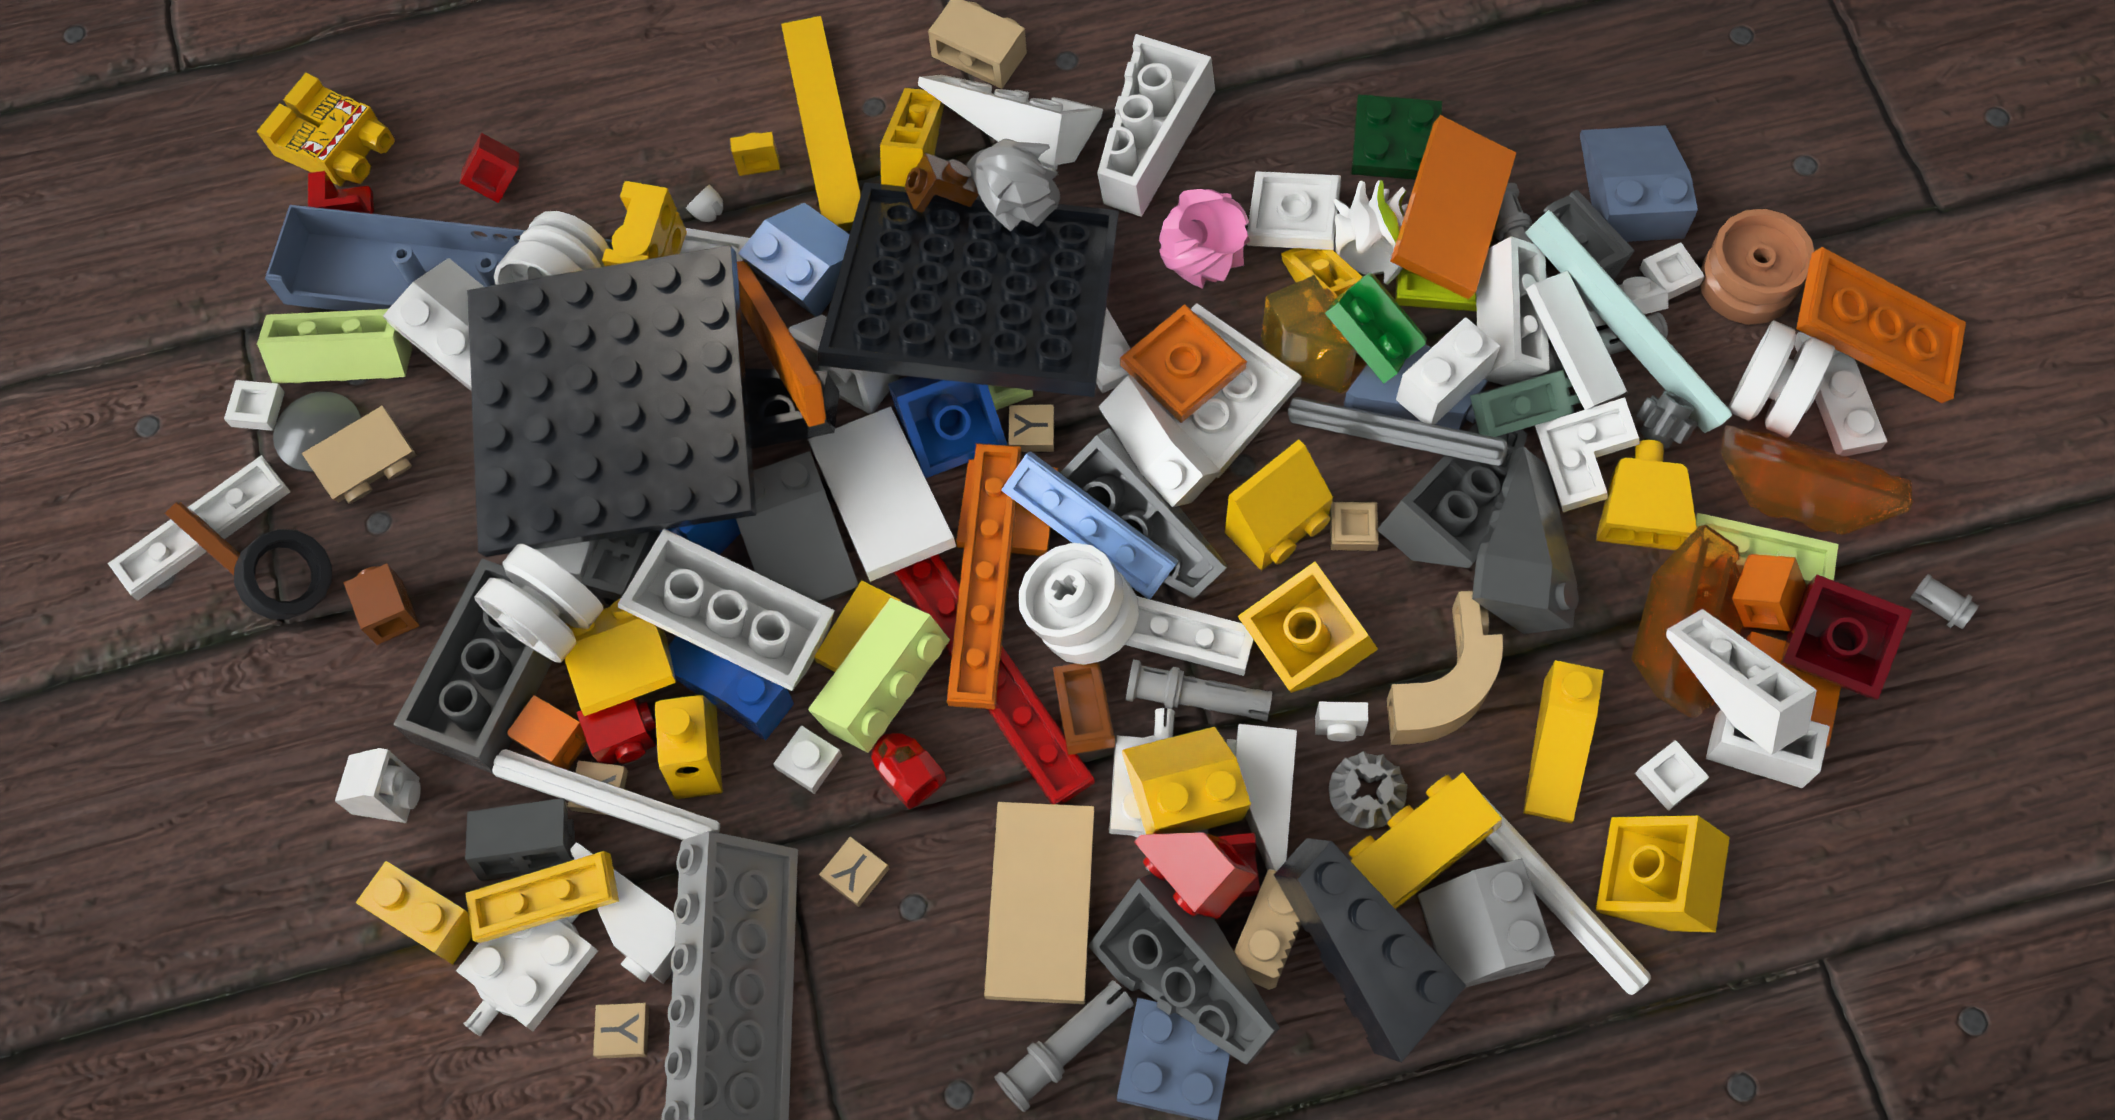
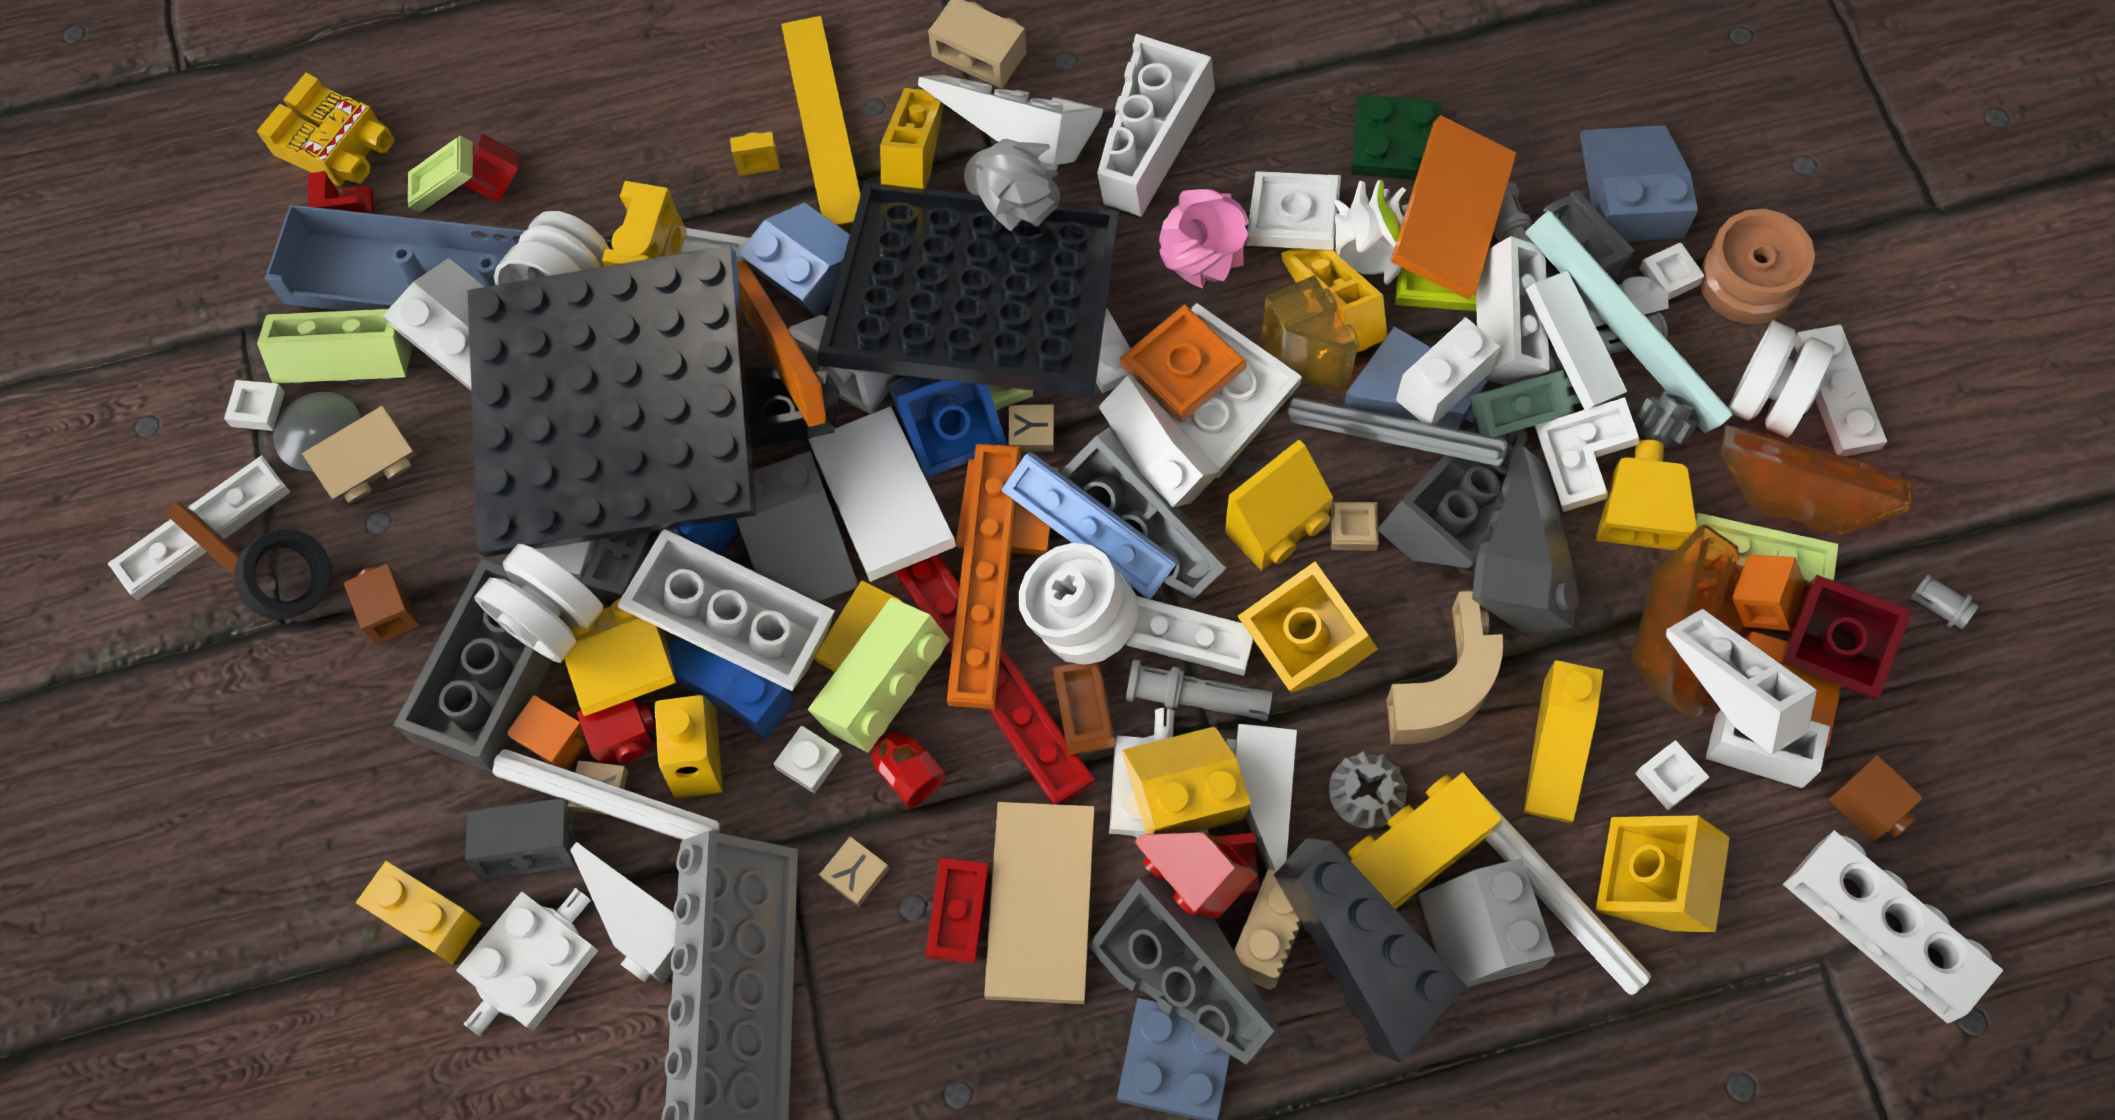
(378, 786): white slope -> none
(440, 174): none -> yellowish green tile
(542, 897): yellow tile -> none
(621, 1030): tan tile -> none
(706, 205): white hinge -> none
(940, 178): reddish brown bracket -> none
(957, 911): none -> red plate
(1046, 1059): light grey pin -> none
(1341, 720): white plate -> none
(1376, 326): green bracket -> none
(1877, 800): none -> dark orange brick
(1881, 325): orange tile -> none
(1903, 955): none -> white brick

